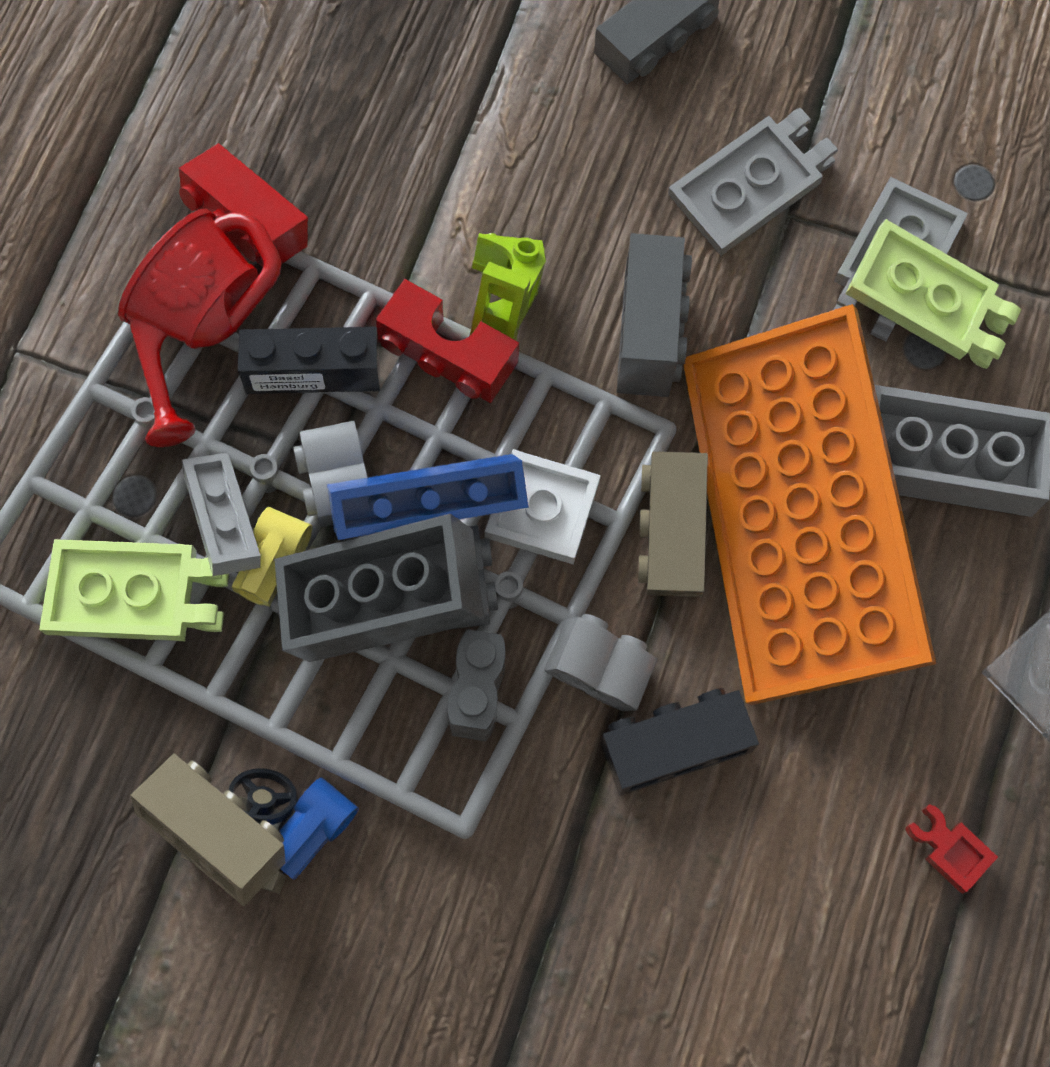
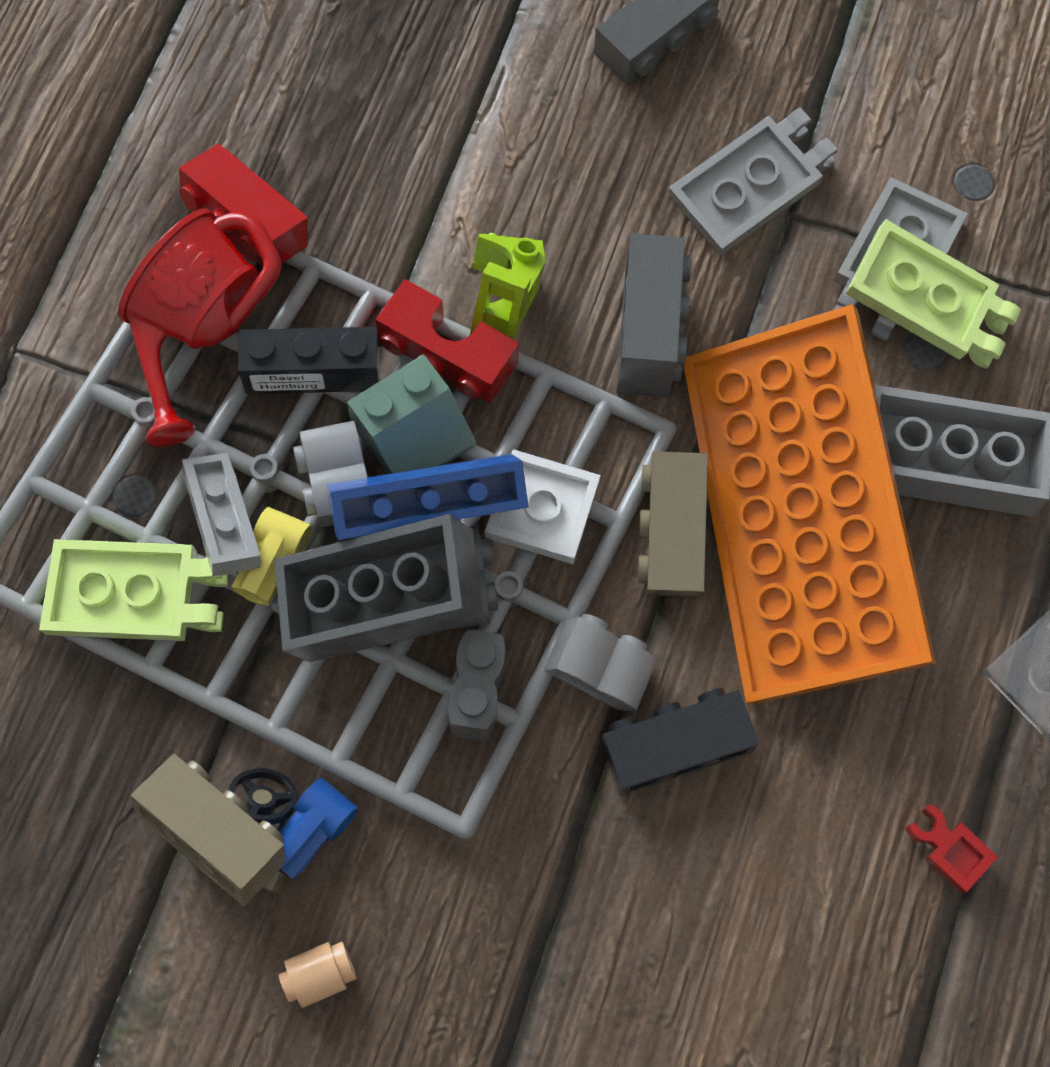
(317, 974): none -> light nougat brick
(411, 419): none -> sand green slope

